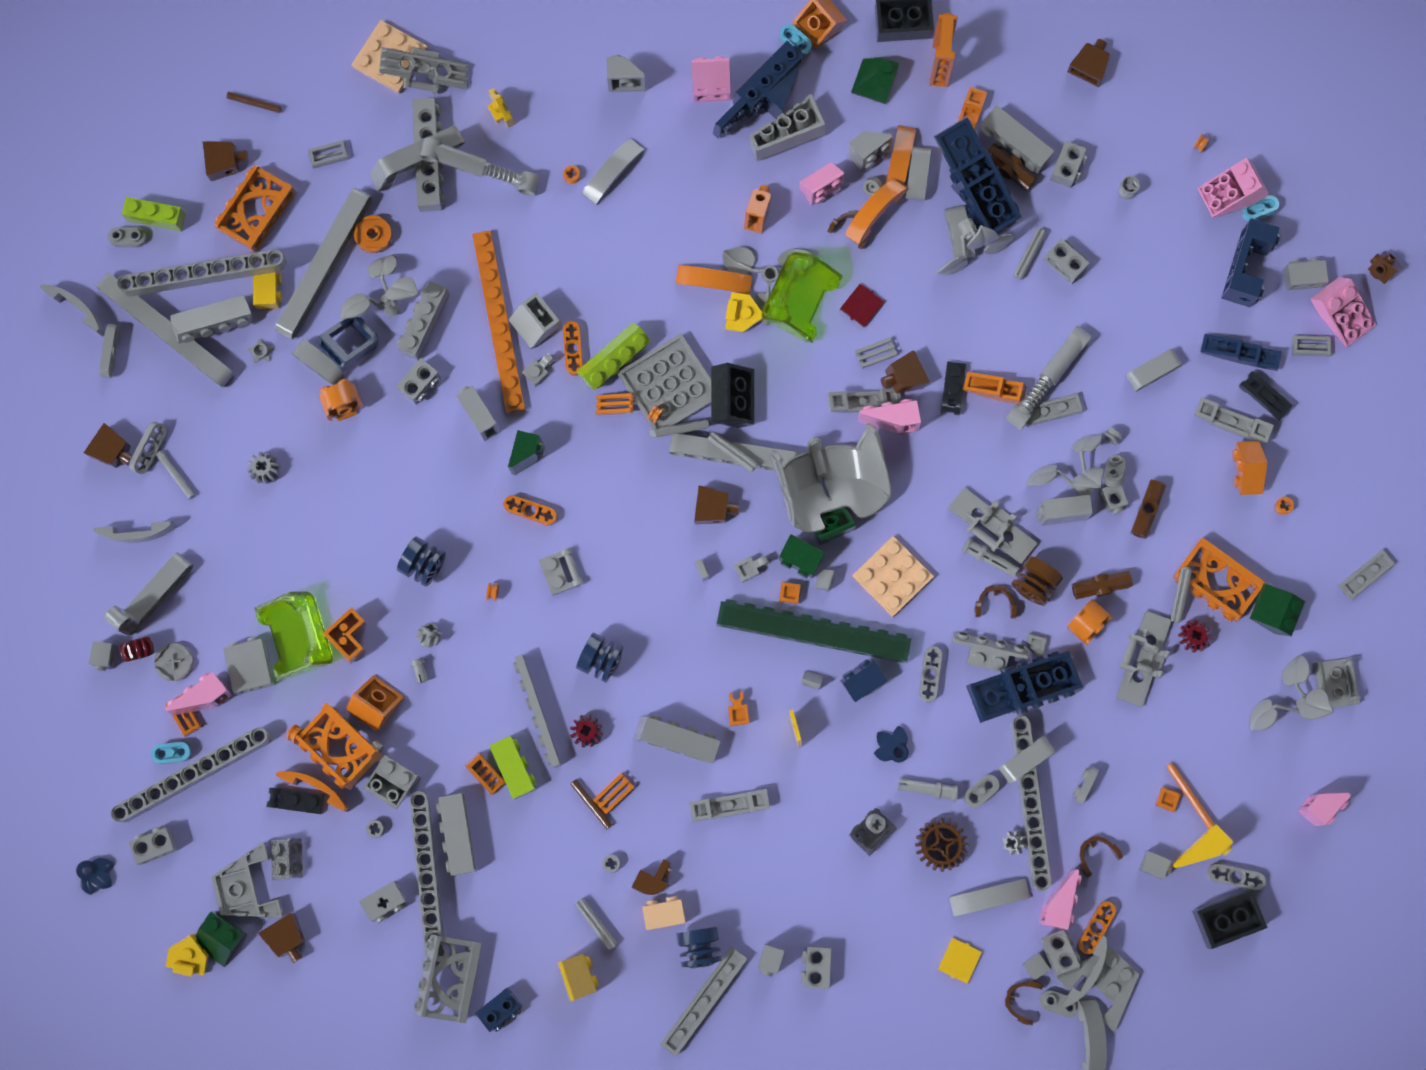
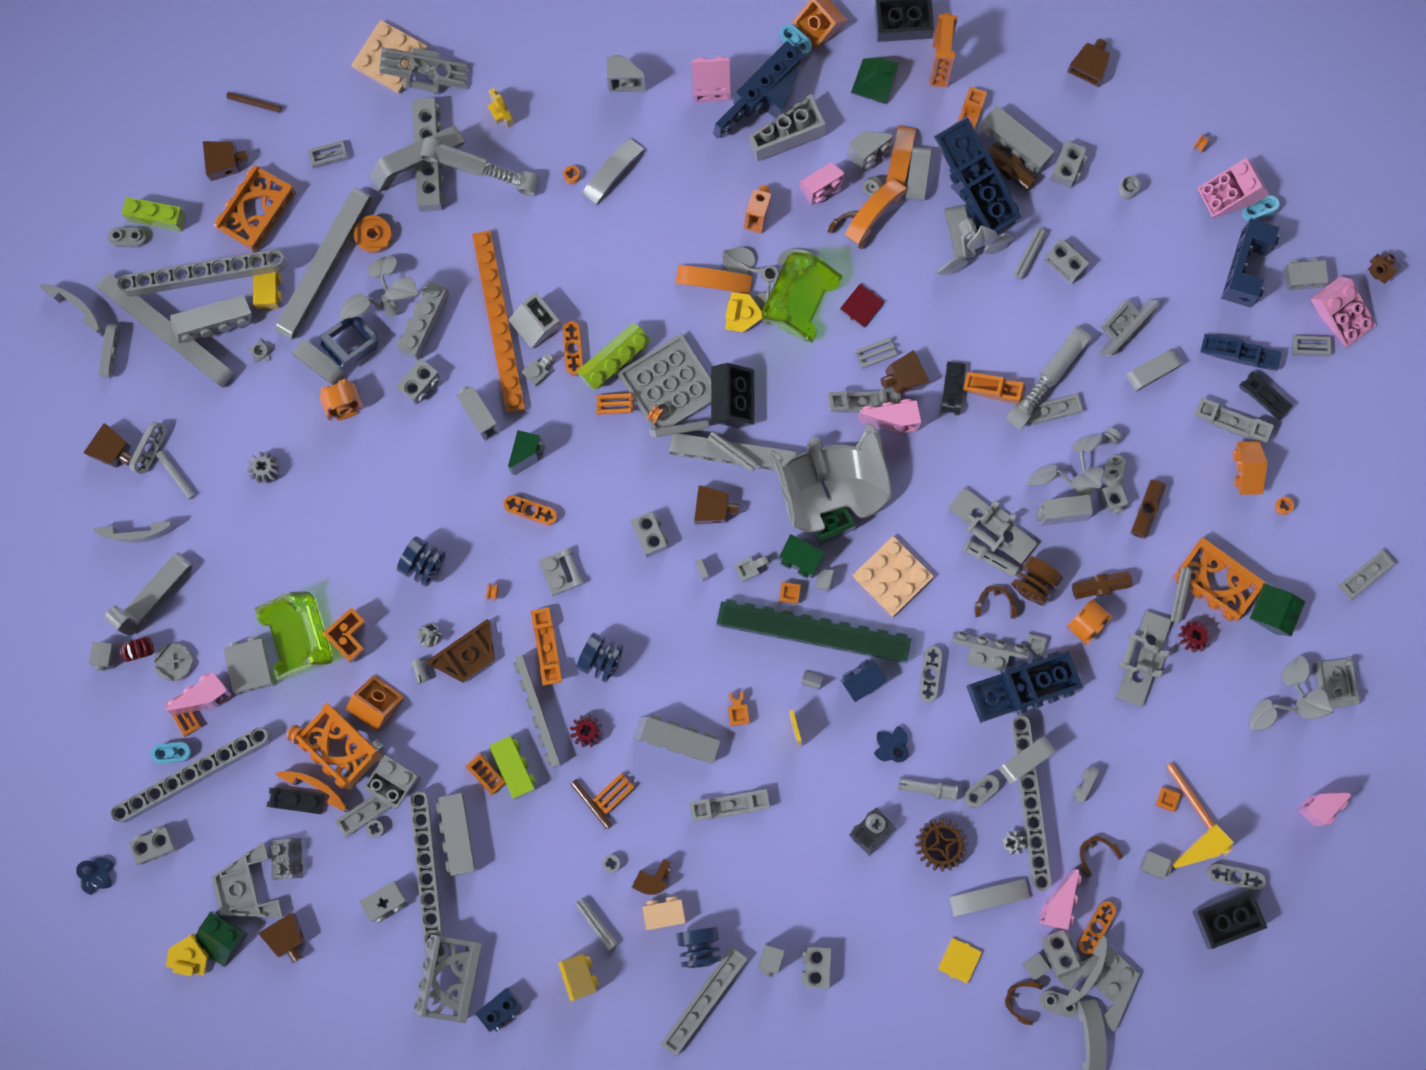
(361, 815): none -> light grey tile
(467, 654): none -> reddish brown wing
(546, 646): none -> orange slope
(645, 535): none -> light grey brick
(1123, 323): none -> light grey bracket

